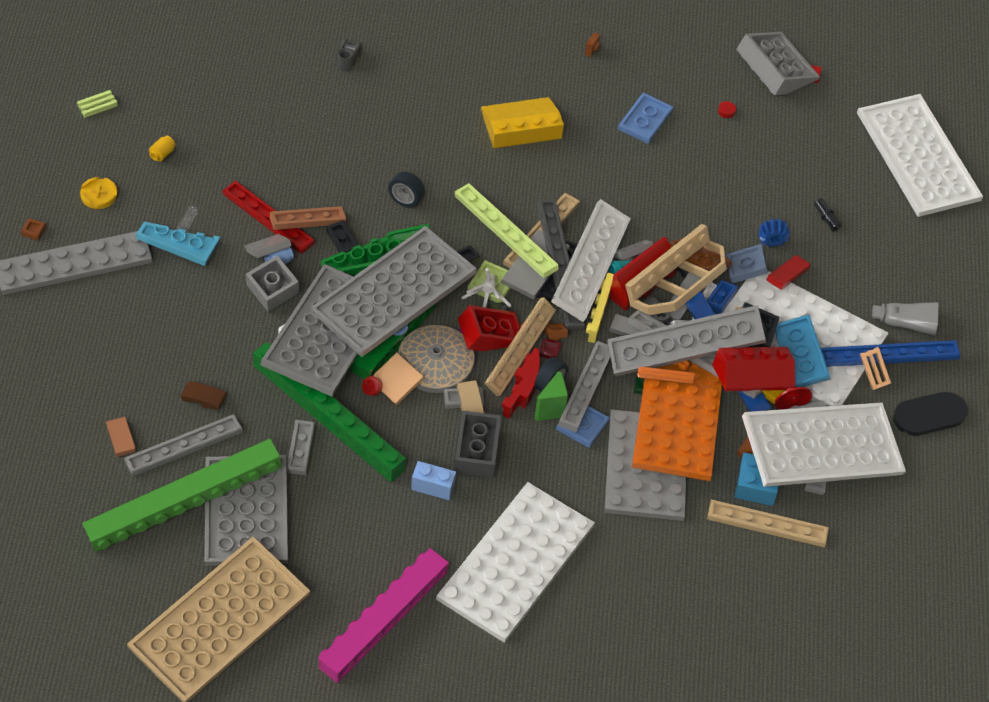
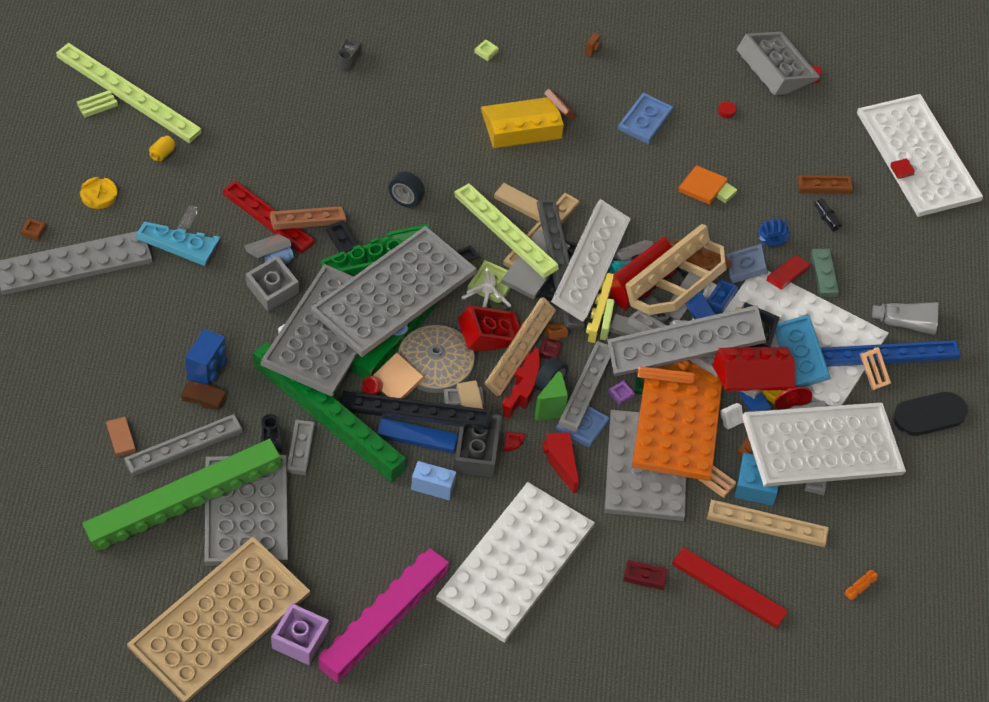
(129, 93): none -> yellowish green plate
(206, 358): none -> blue brick
(271, 433): none -> black piece
(300, 634): none -> lavender brick
(417, 410): none -> black tile
(417, 435): none -> blue tile
(486, 50): none -> yellowish green tile
(513, 441): none -> red tile
(518, 201): none -> tan tile
(560, 104): none -> tile
(561, 457): none -> red slope
(607, 319): none -> yellowish green tile
(621, 393): none -> medium lavender tile
(645, 575): none -> dark red plate
(702, 185): none -> orange tile
(722, 479): none -> light nougat tile
(726, 193): none -> yellowish green tile
(730, 588): none -> red tile
(732, 415): none -> white tile
(824, 273): none -> sand green plate
(825, 184): none -> dark orange tile
(861, 584): none -> orange axle
(902, 168): none -> red tile

